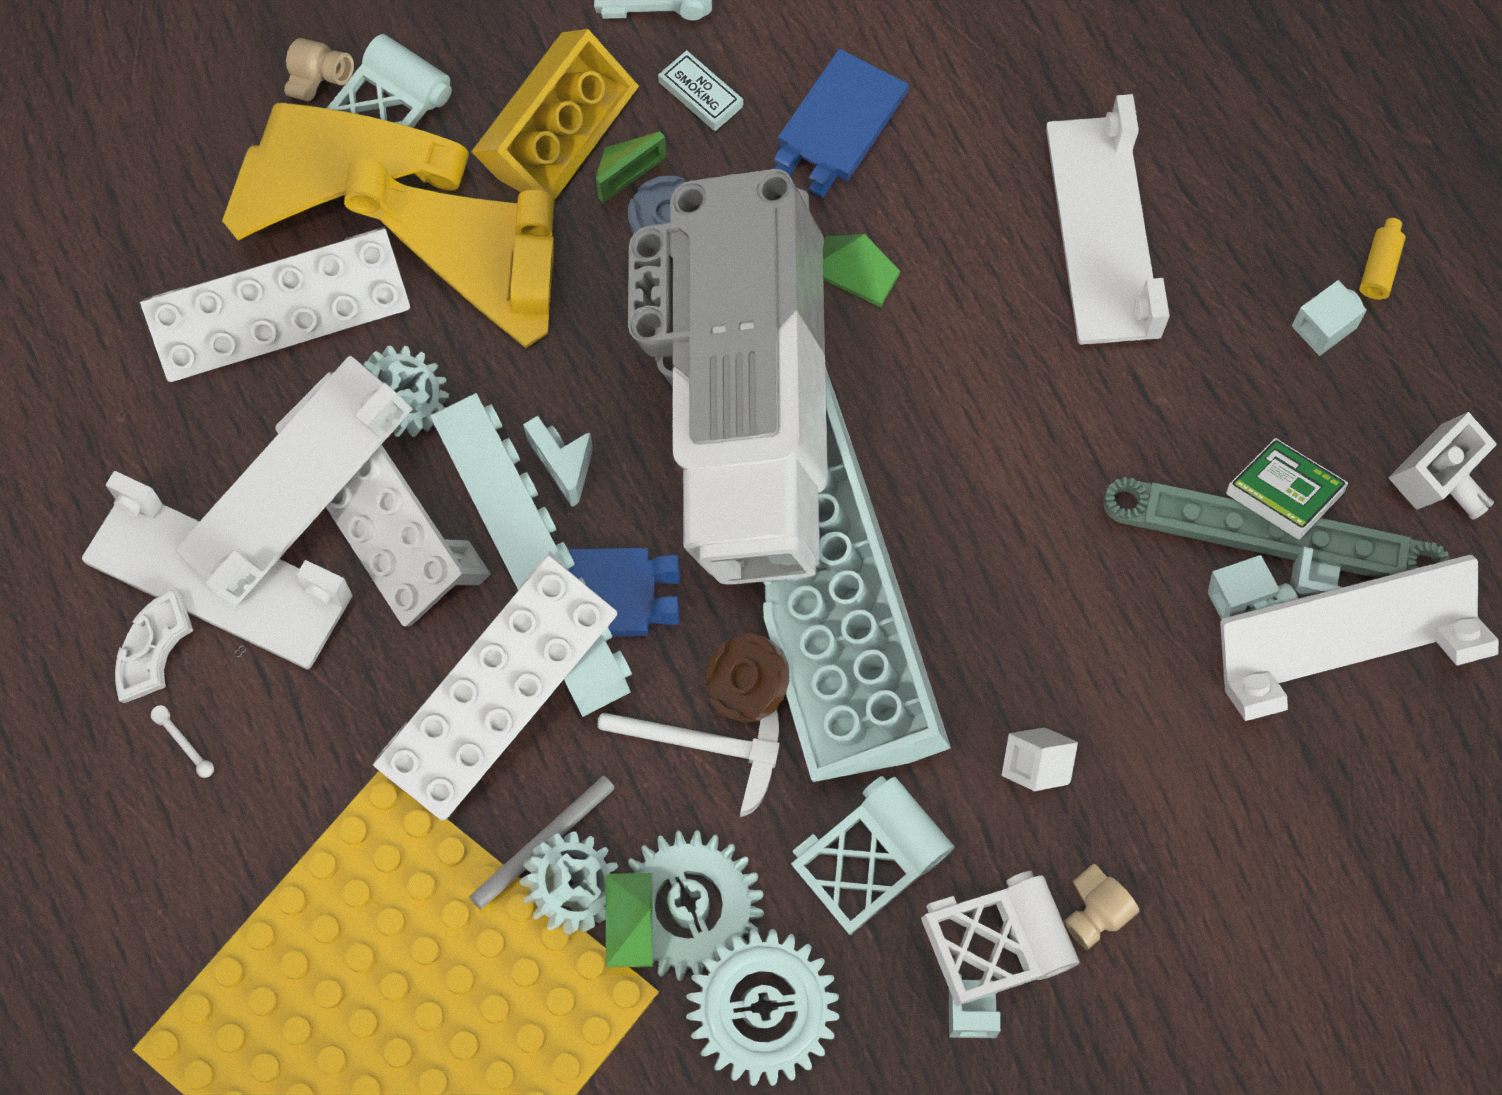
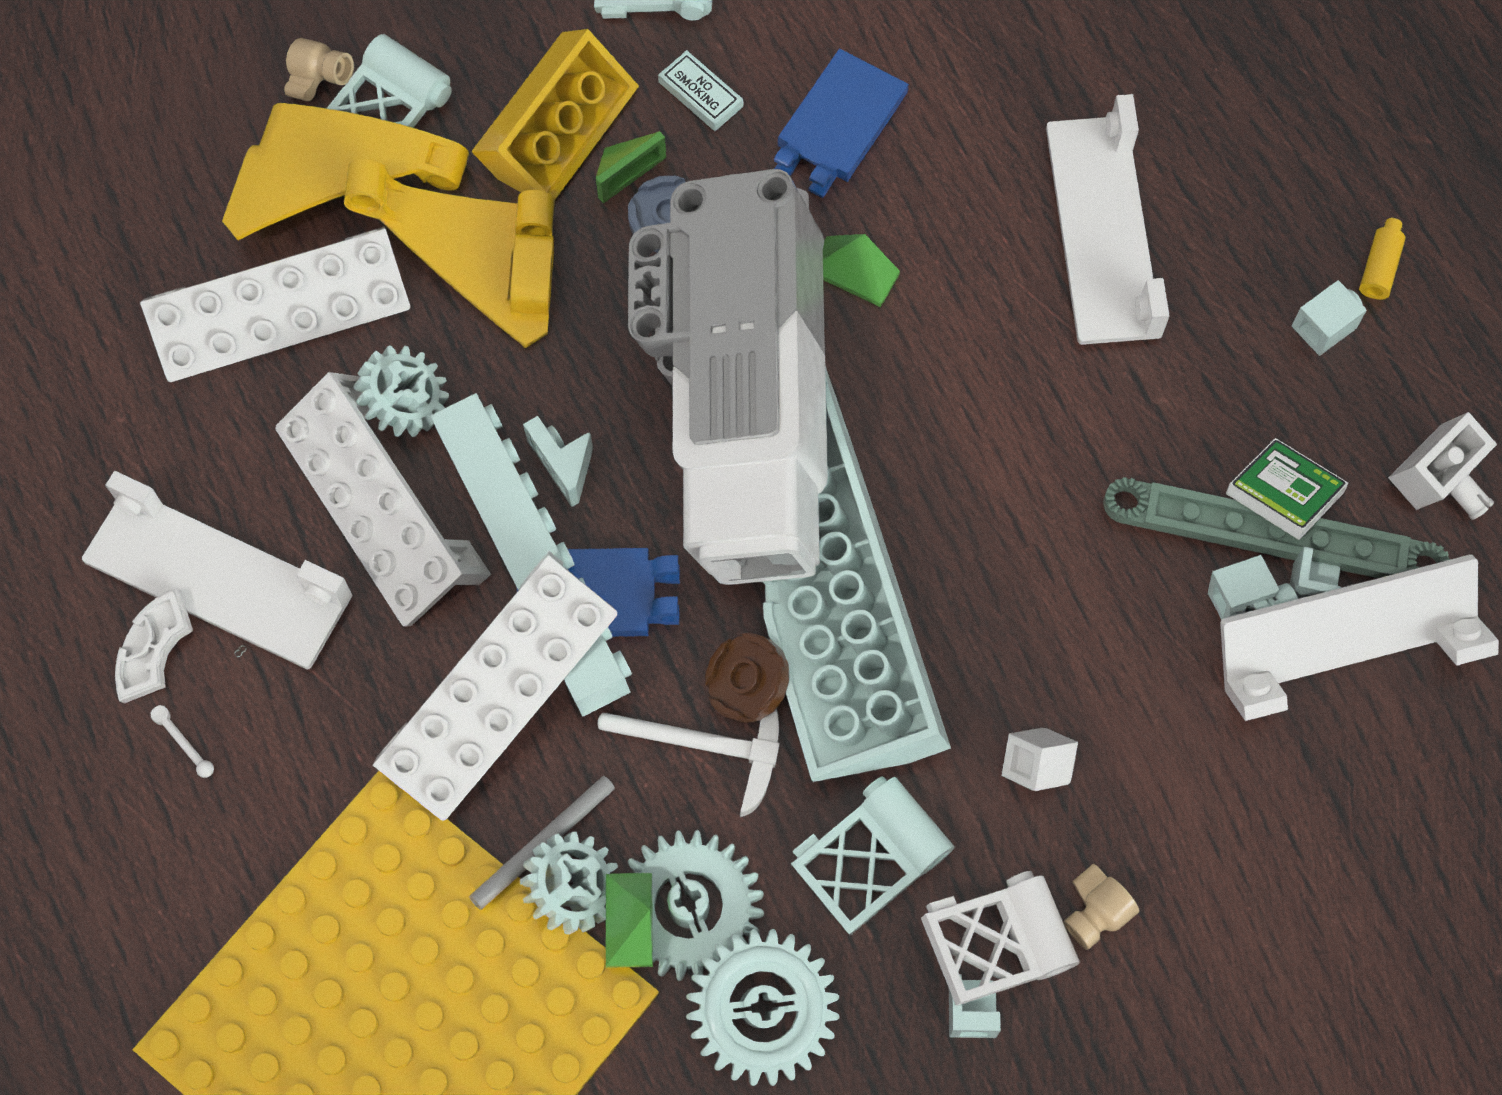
(292, 480): white bracket -> none

